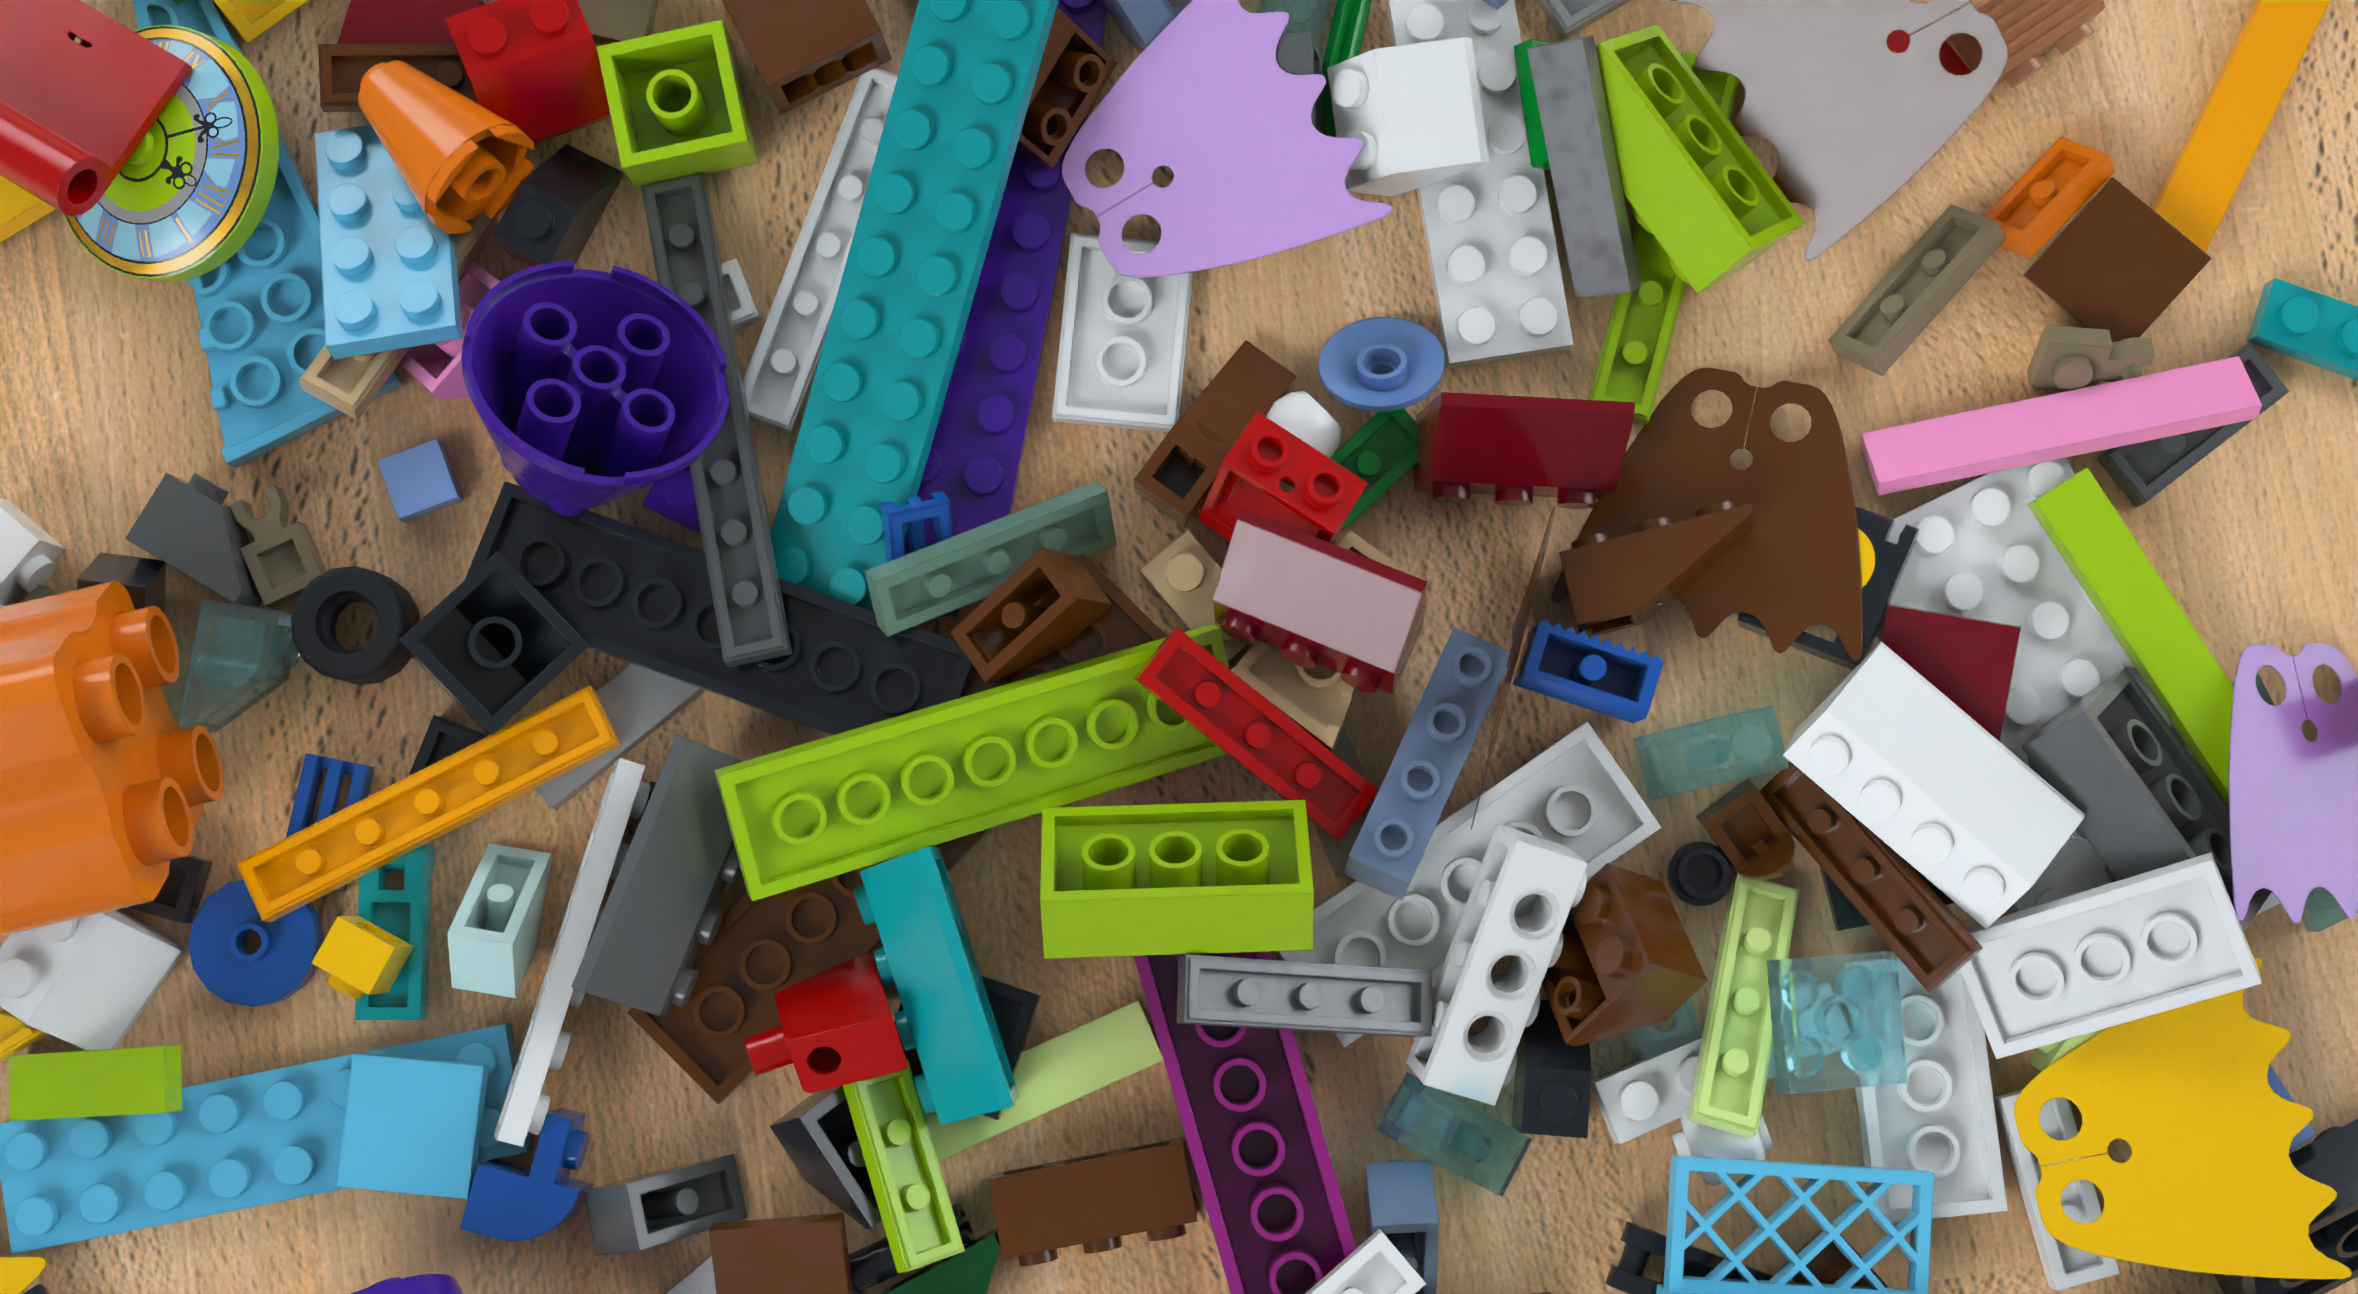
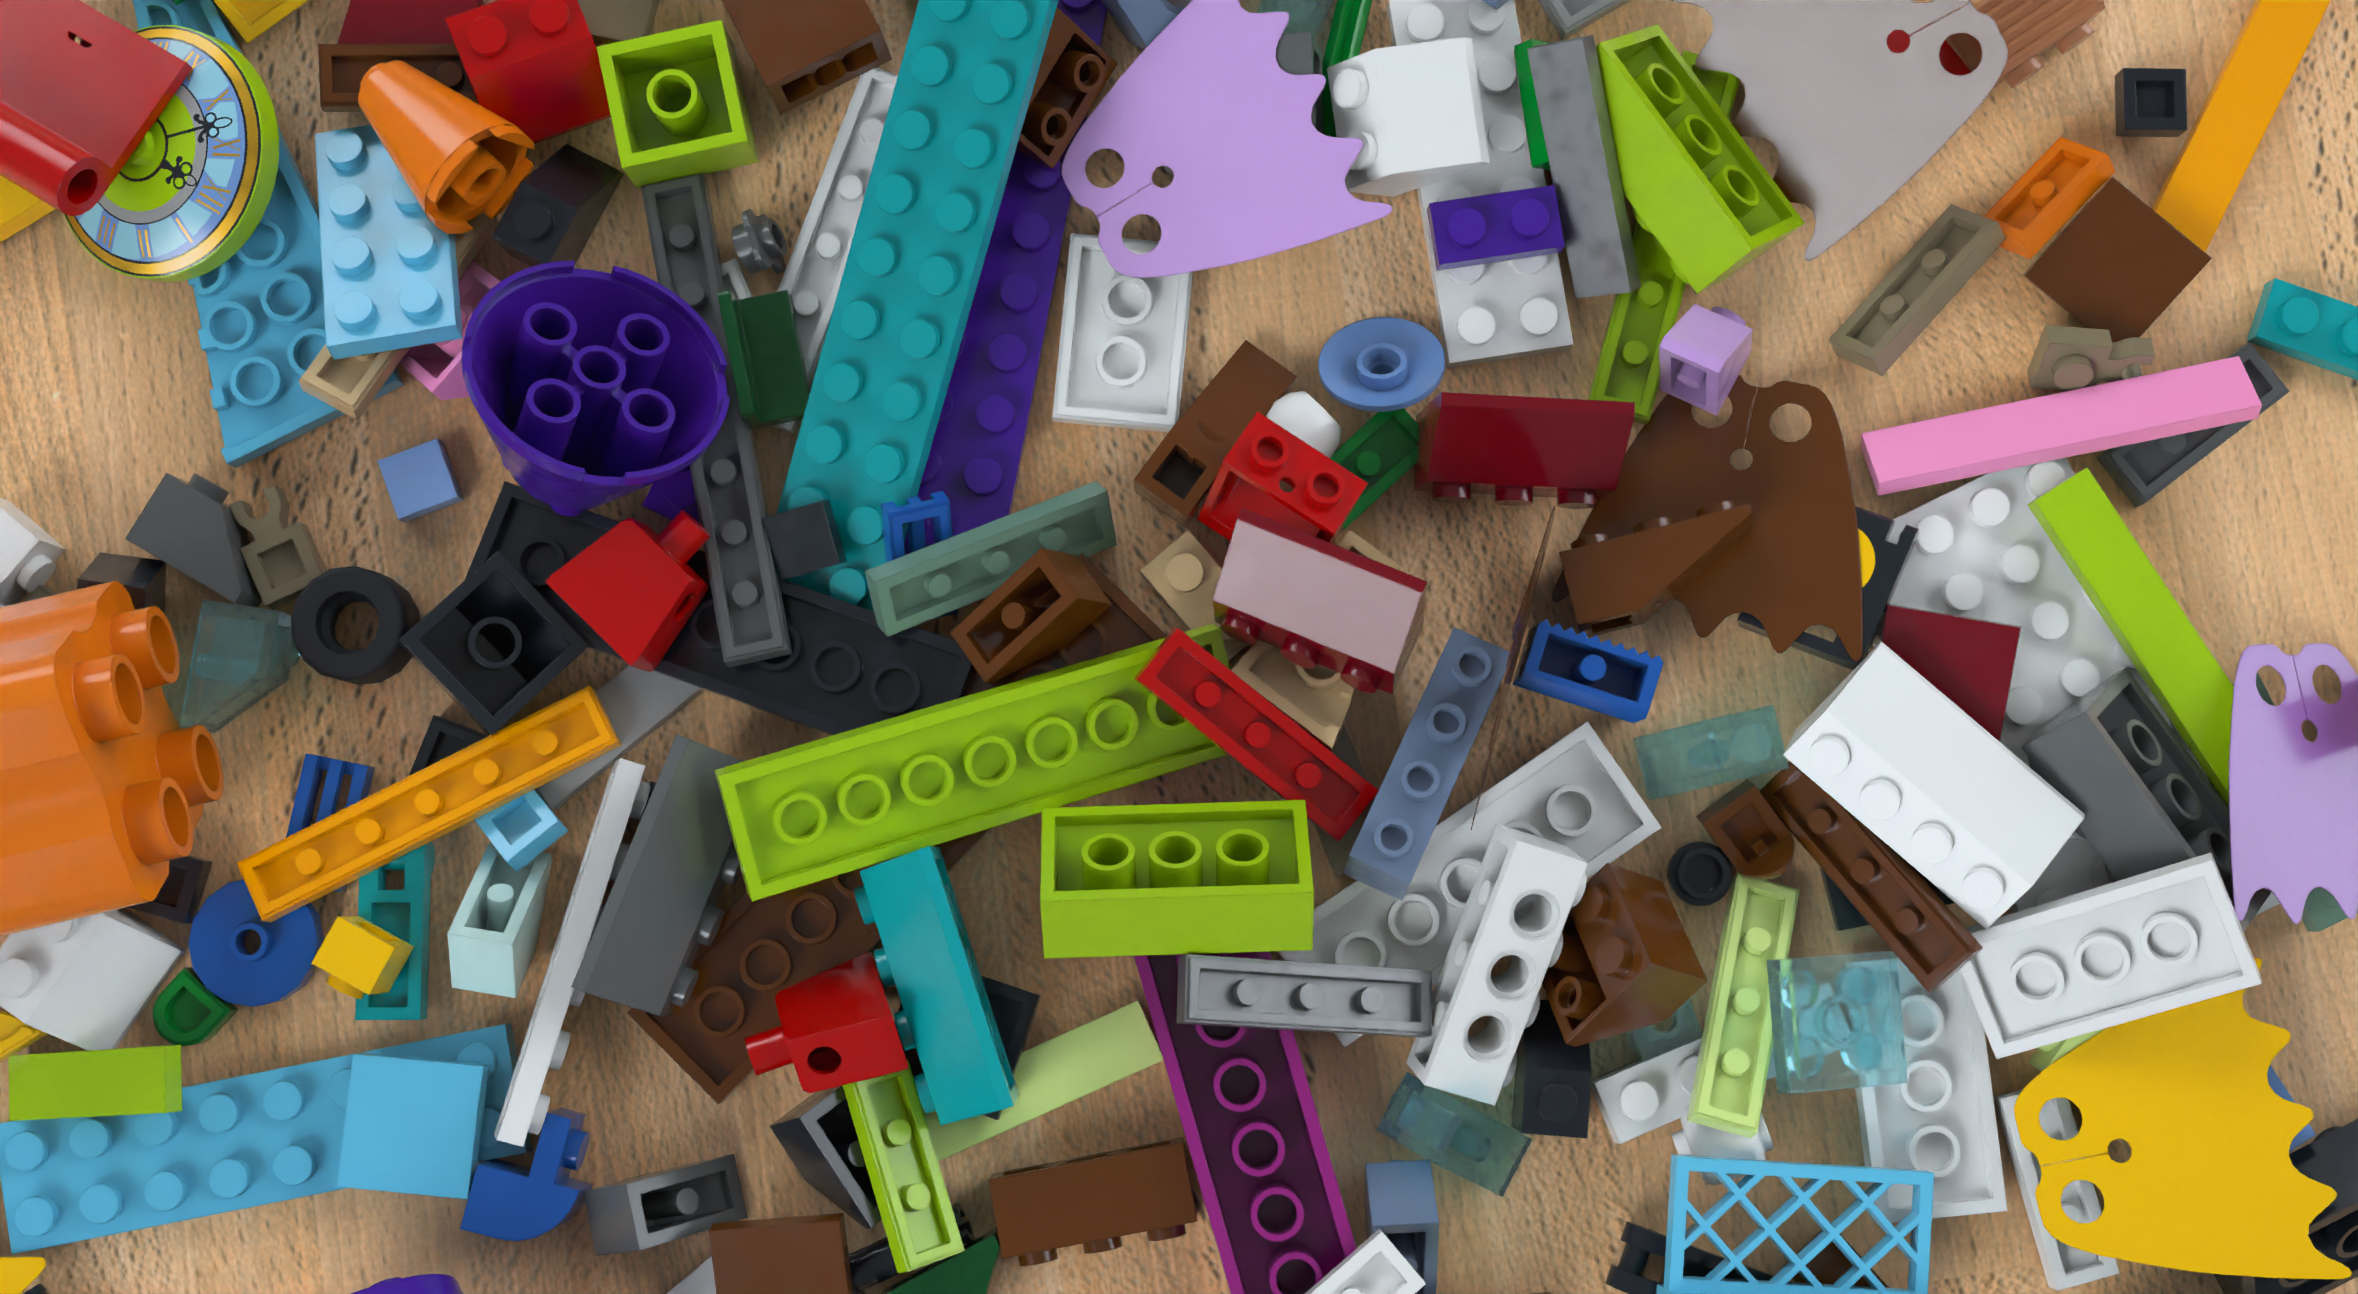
(189, 1012): none -> green tile
(522, 828): none -> medium azure plate
(636, 586): none -> red torso
(759, 243): none -> dark grey plate
(765, 357): none -> dark green panel
(804, 539): none -> black tile
(1495, 227): none -> dark purple plate
(1704, 356): none -> lavender slope
(2150, 102): none -> black plate

